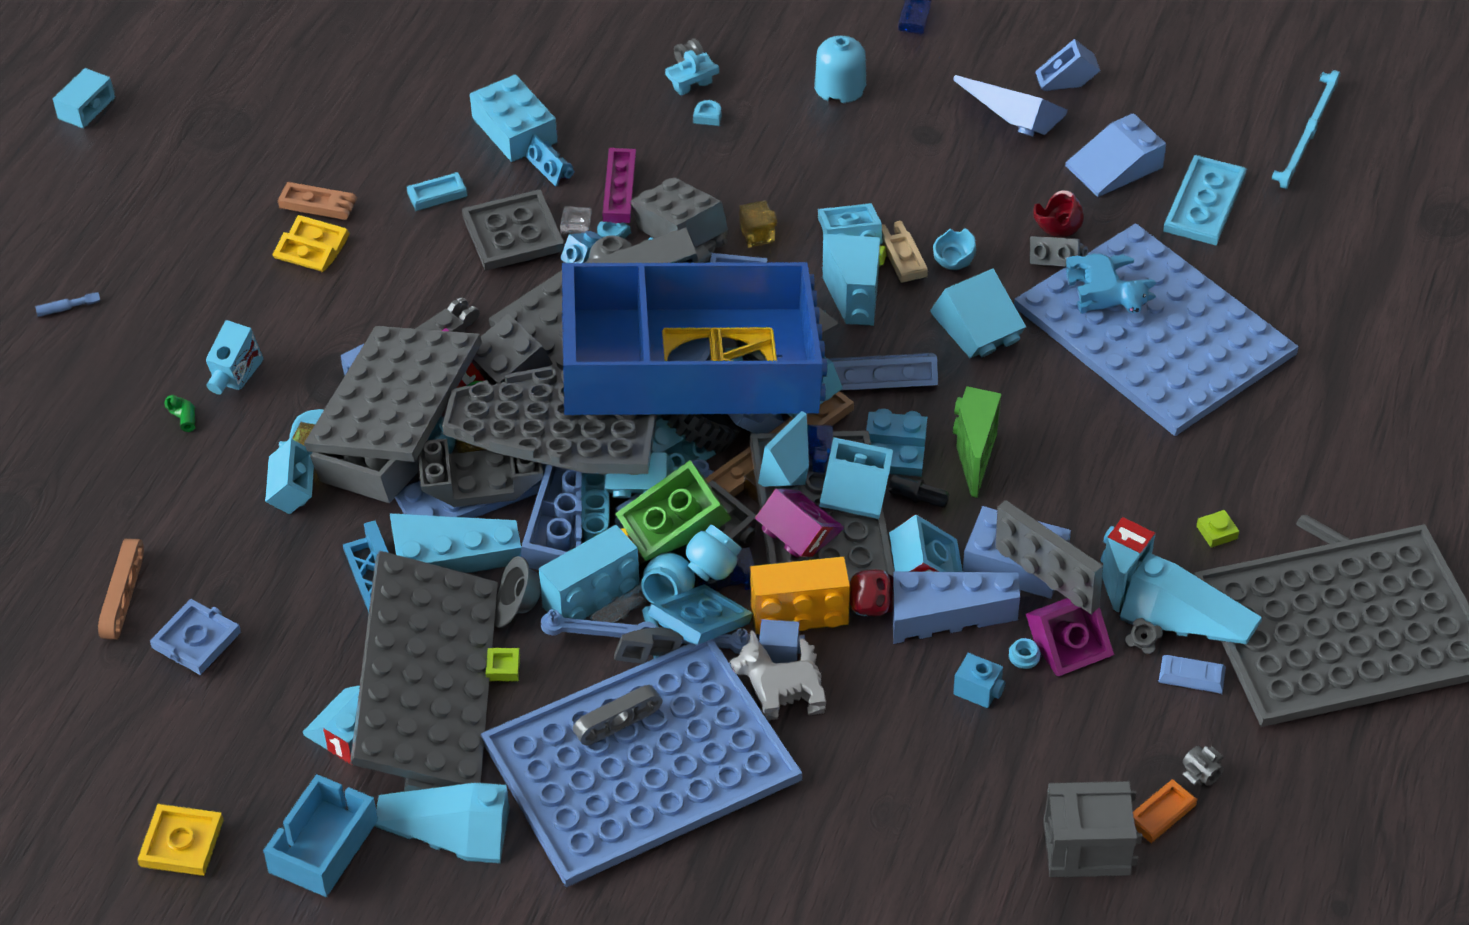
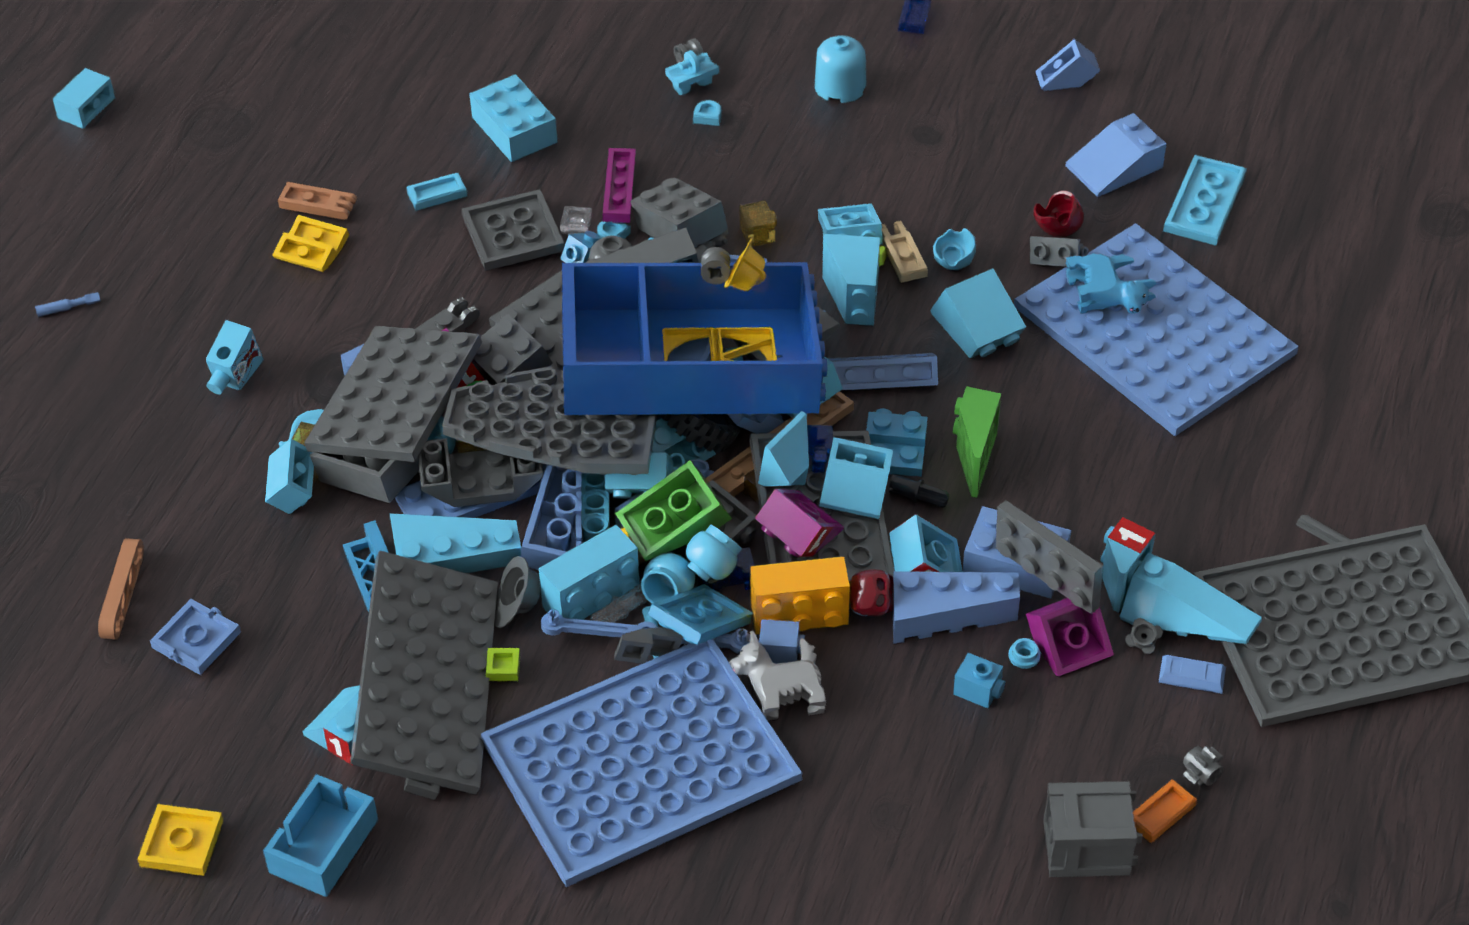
(182, 409): green arm -> none
(456, 818): medium azure wedge -> none
(548, 161): dark azure hinge -> none
(617, 715): dark grey beam -> none
(712, 259): none -> dark grey wheel
(747, 270): none -> yellow piece
(1022, 110): wedge -> none
(1217, 528): lime plate -> none
(1285, 177): medium azure piece -> none

